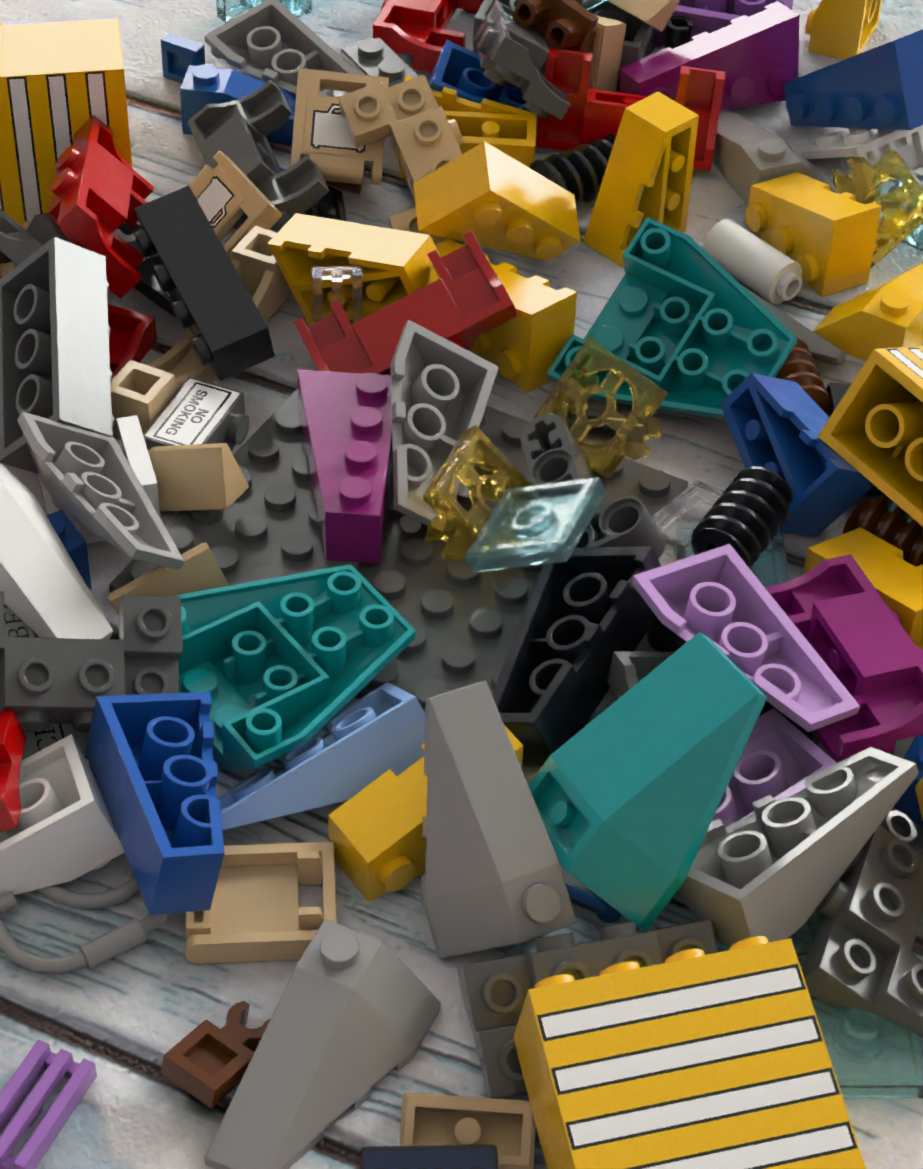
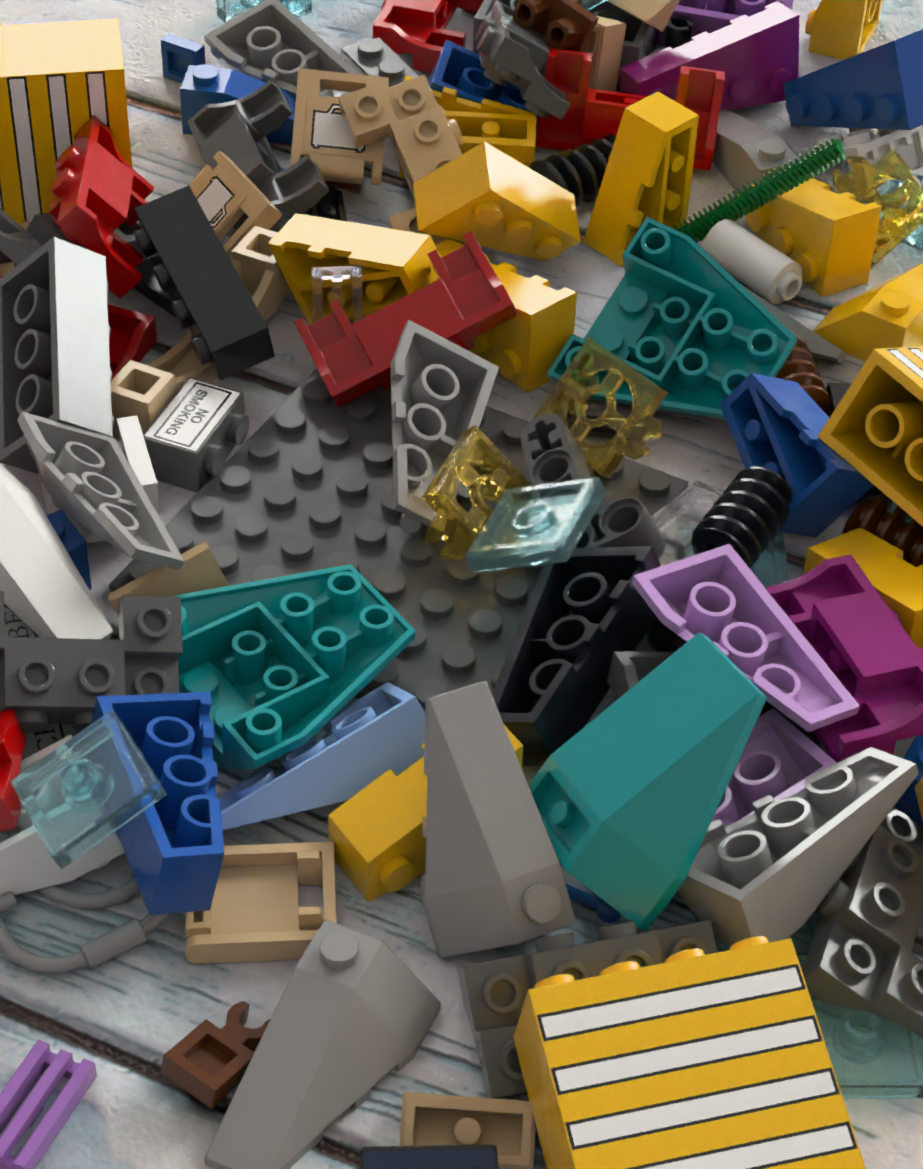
(87, 789): none -> clear light blue plate
(196, 477): tan slope -> none
(349, 458): magenta wedge -> none
(766, 190): none -> green axle

